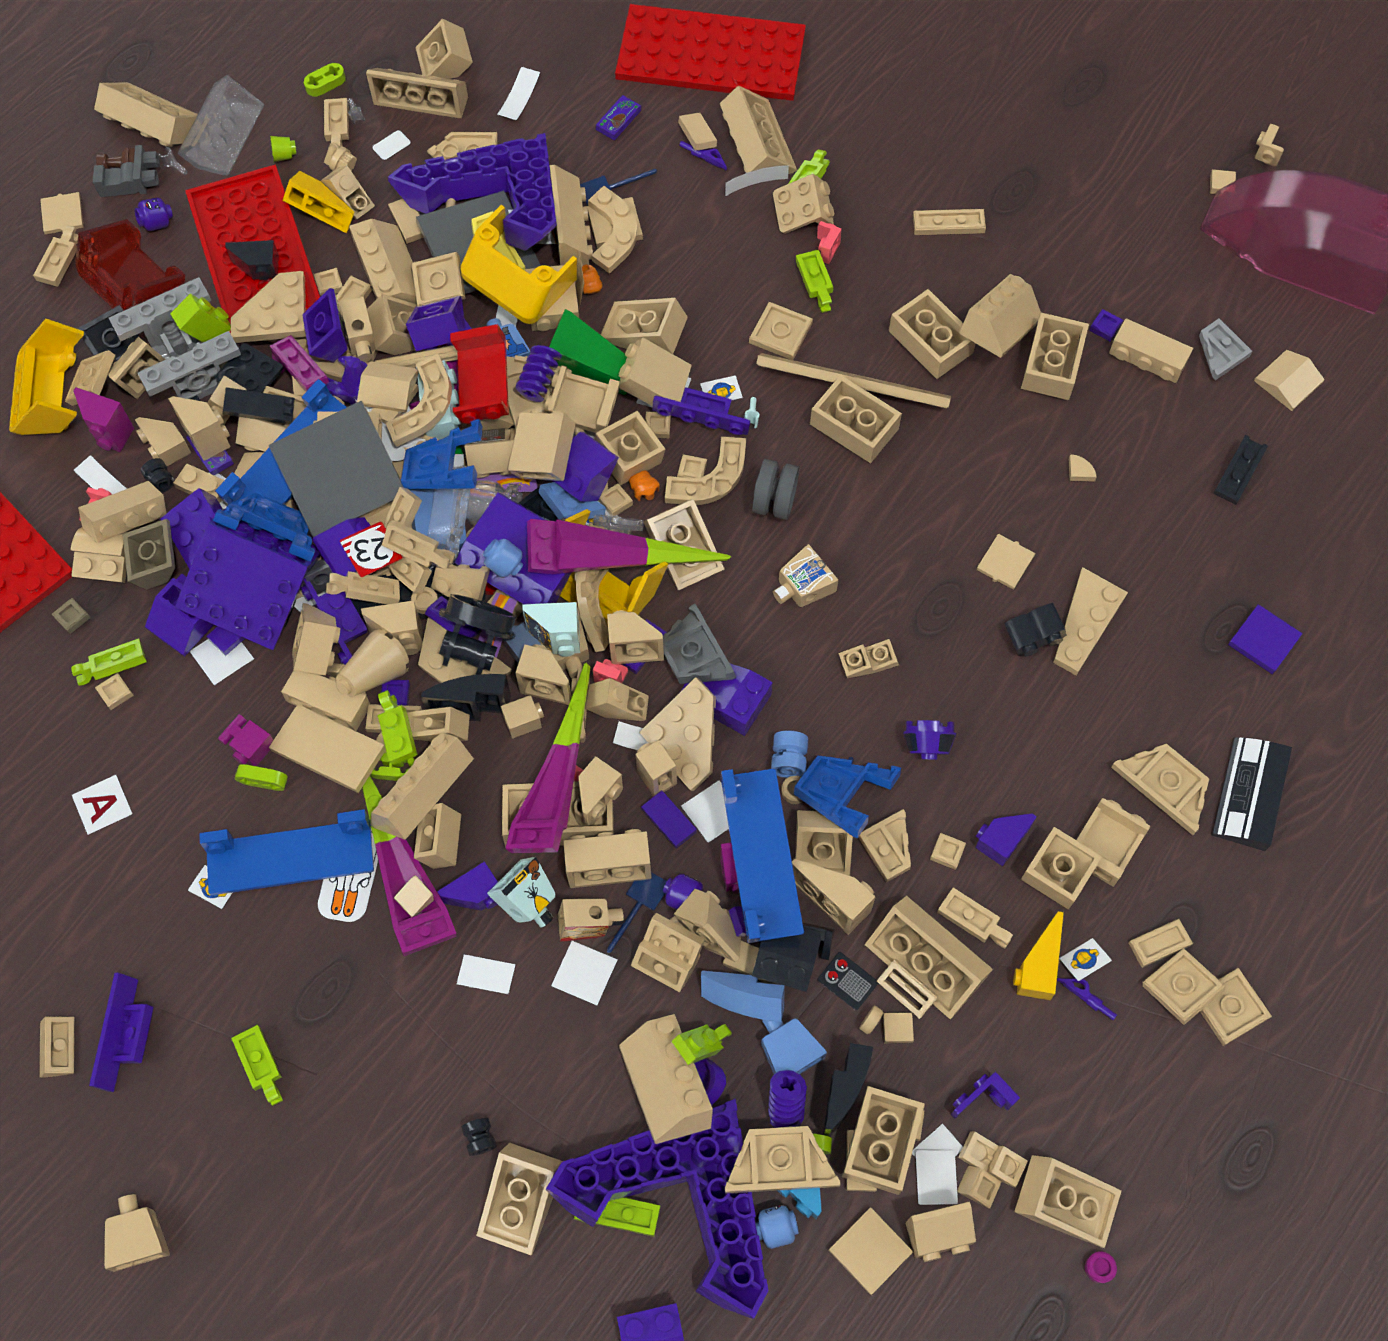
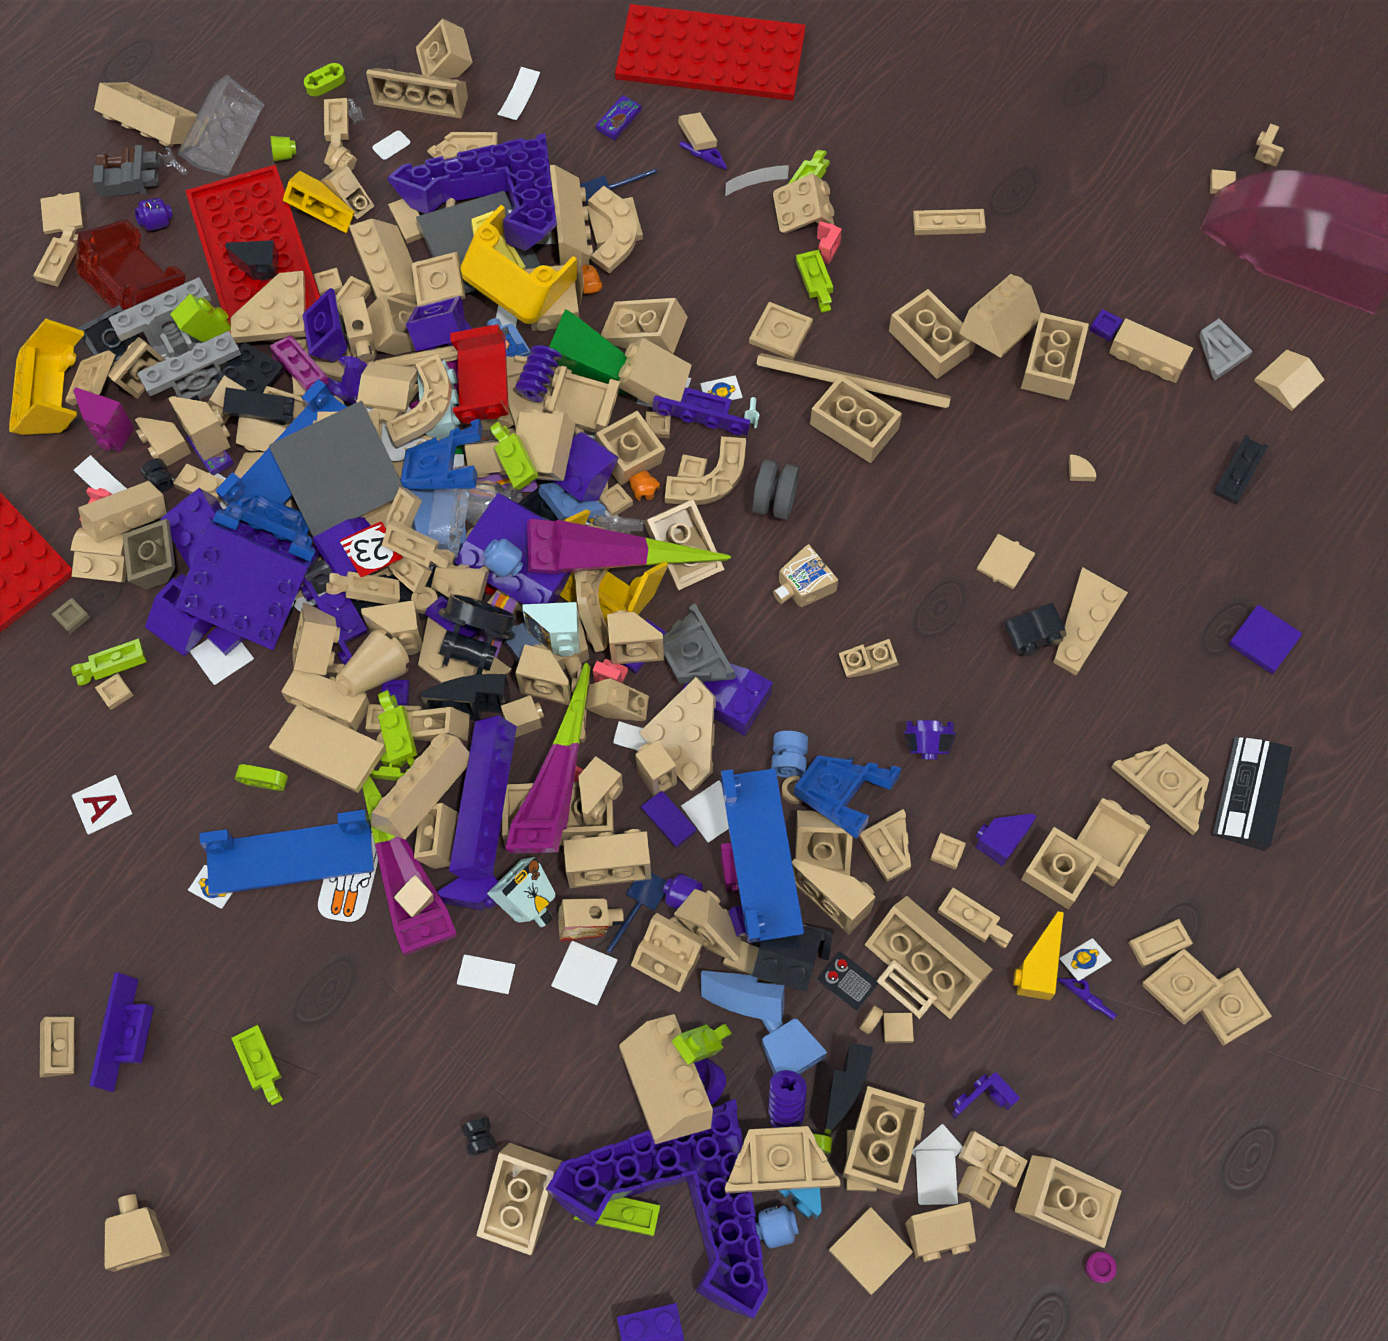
(249, 743): magenta brick -> none
(483, 799): none -> dark purple brick
(514, 457): none -> lime plate
(755, 131): tan slope -> none

